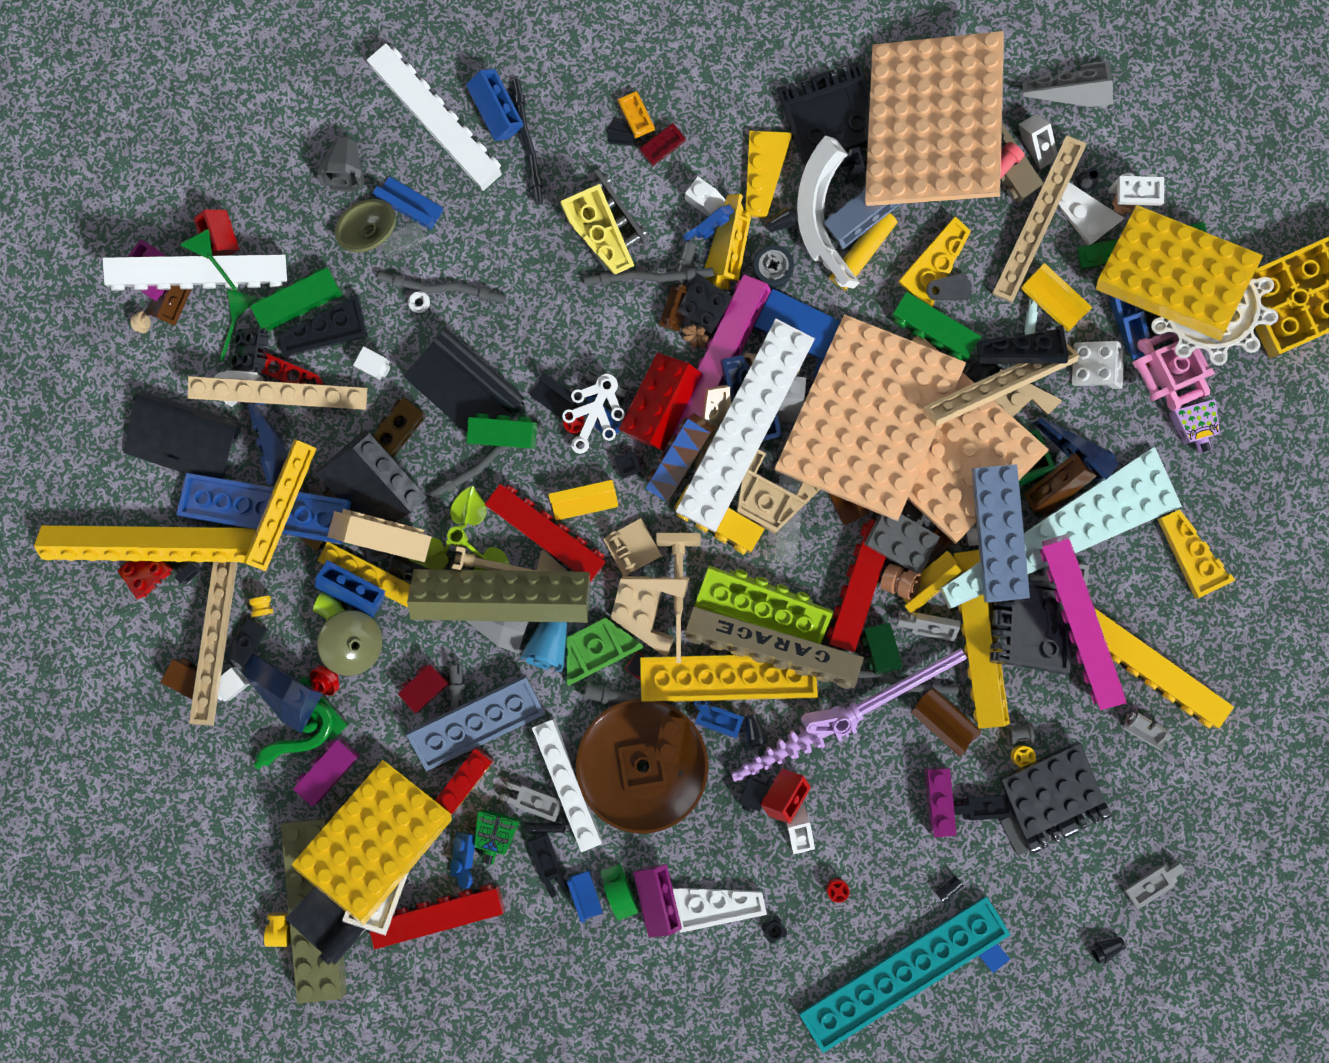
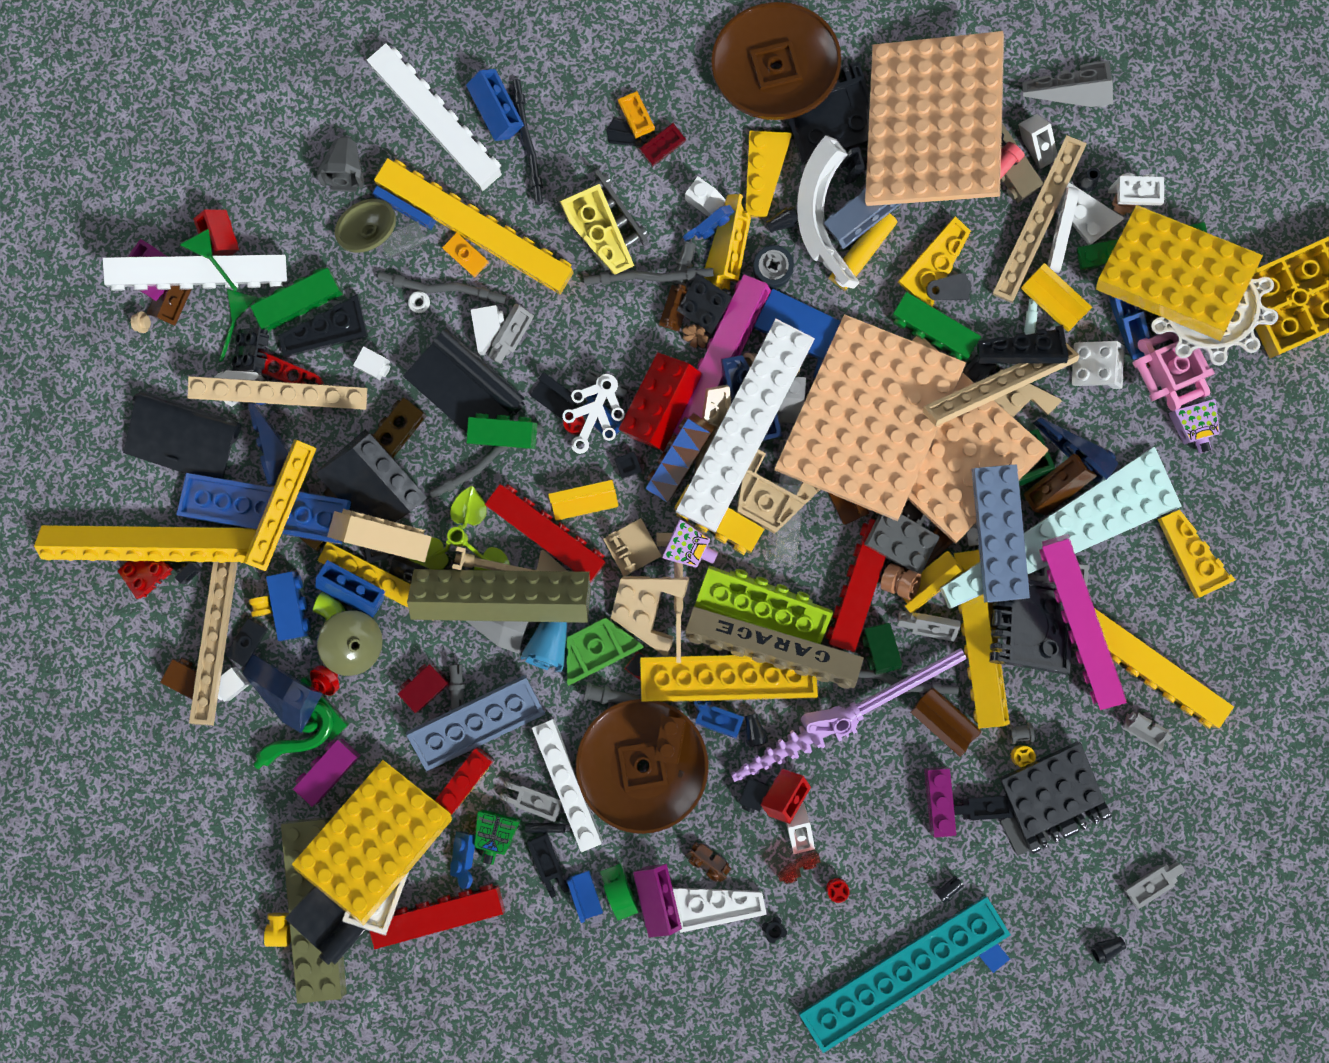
(288, 606): none -> blue brick
(465, 255): none -> light orange plate
(474, 226): none -> yellow brick
(486, 325): none -> white slope
(510, 333): none -> light grey hinge
(689, 545): none -> lavender torso
(700, 859): none -> reddish brown hinge
(772, 35): none -> reddish brown dish
(791, 872): none -> clear red slope
(1063, 229): none -> white beam

